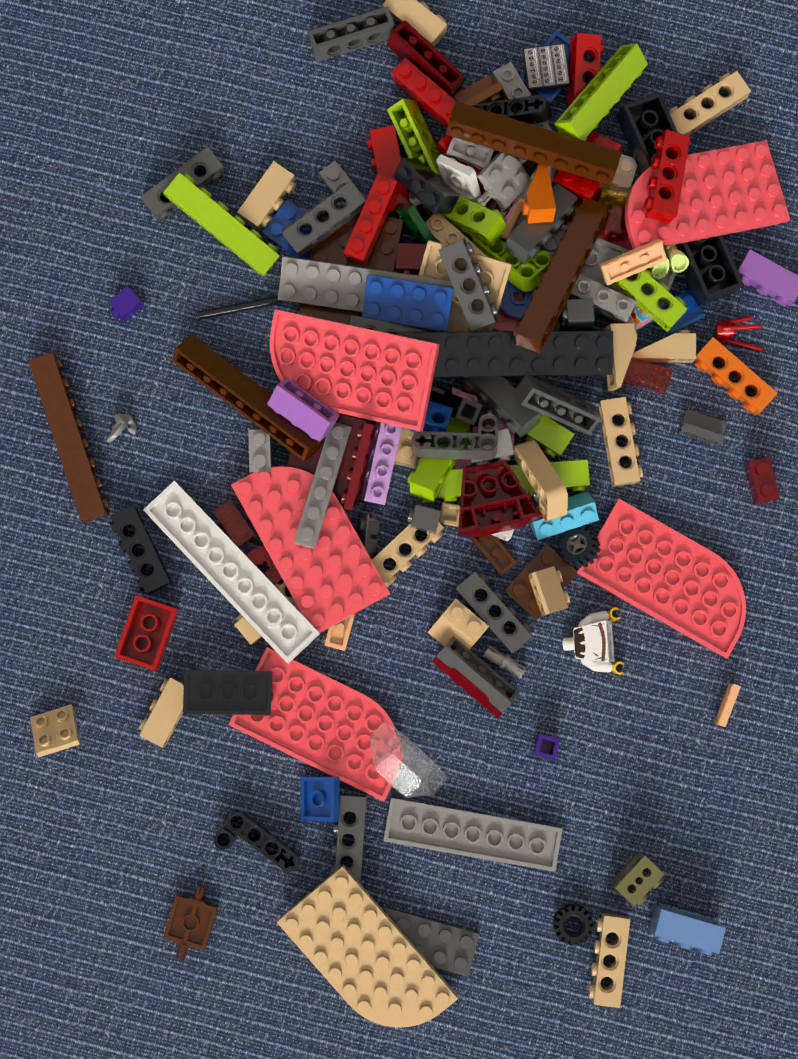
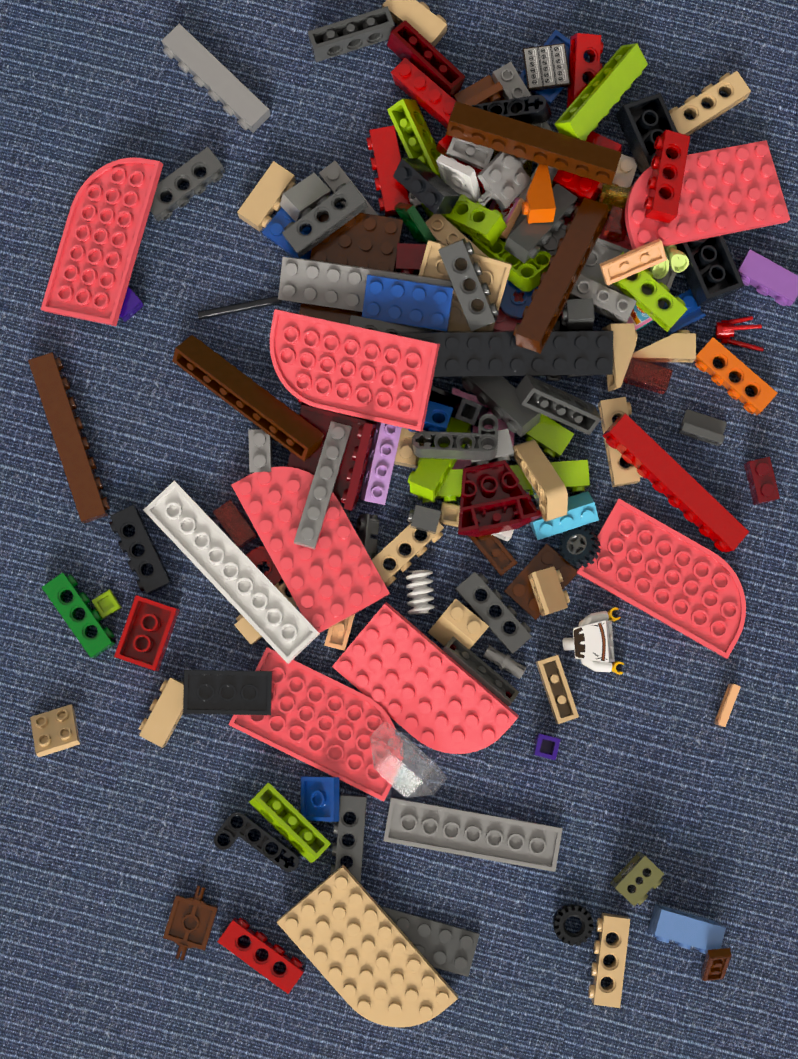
(55, 591): none -> green brick
(102, 241): none -> coral plate
(106, 604): none -> lime tile
(121, 422): light grey piece -> none
(215, 78): none -> light grey brick
(221, 224): lime brick -> none
(284, 980): none -> red brick
(289, 823): none -> lime brick
(303, 409): medium lavender brick -> none
(304, 196): none -> light grey brick
(371, 220): red brick -> none
(420, 592): none -> white piece
(423, 686): none -> coral plate
(557, 689): none -> tan brick
(675, 483): none -> red brick
(716, 964): none -> reddish brown tile

